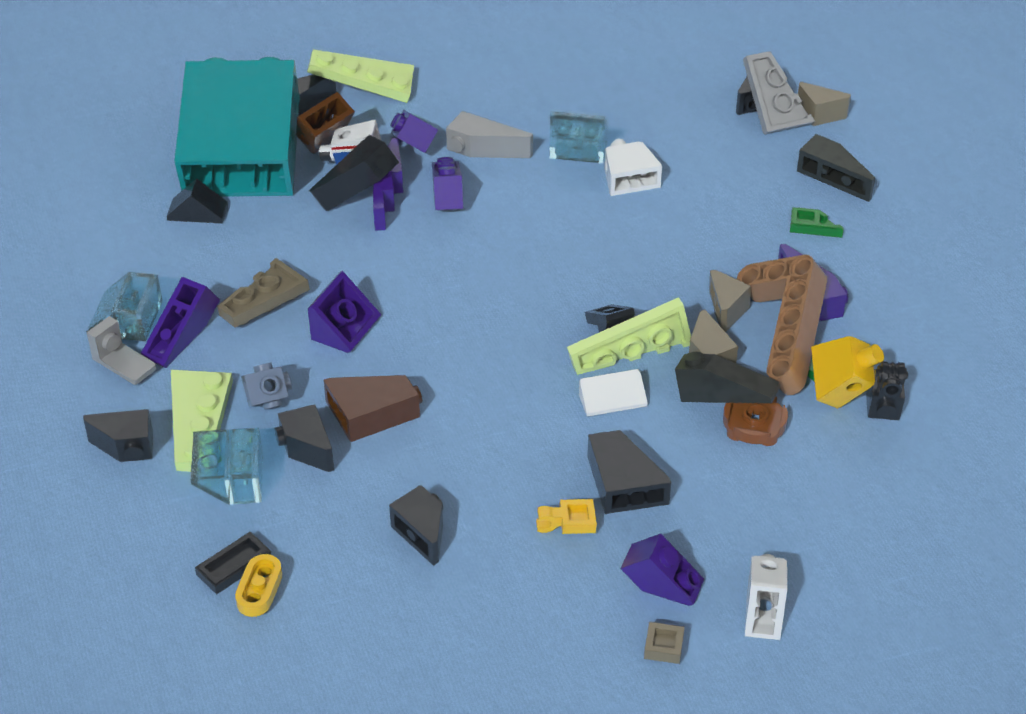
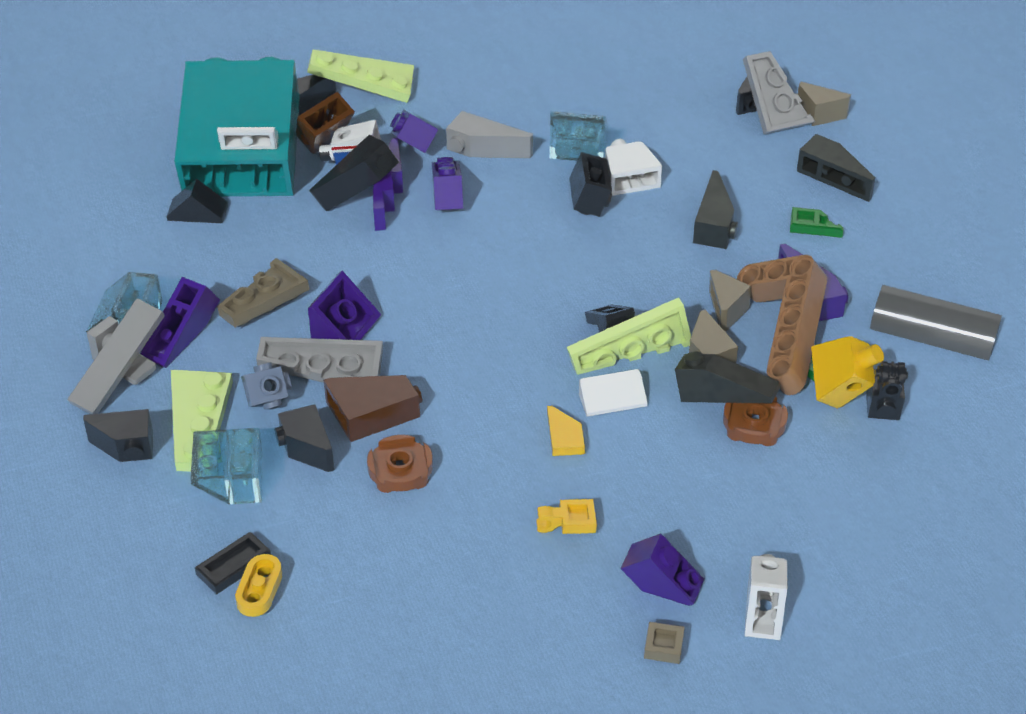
(116, 357): none -> light grey tile
(247, 138): none -> white slope
(321, 357): none -> light grey wing
(391, 477): none -> dark orange plate
(419, 521): black slope -> none
(565, 433): none -> yellow tile
(590, 184): none -> black brick
(625, 474): black slope -> none
(715, 216): none -> pearl dark grey slope
(935, 322): none -> dark grey brick

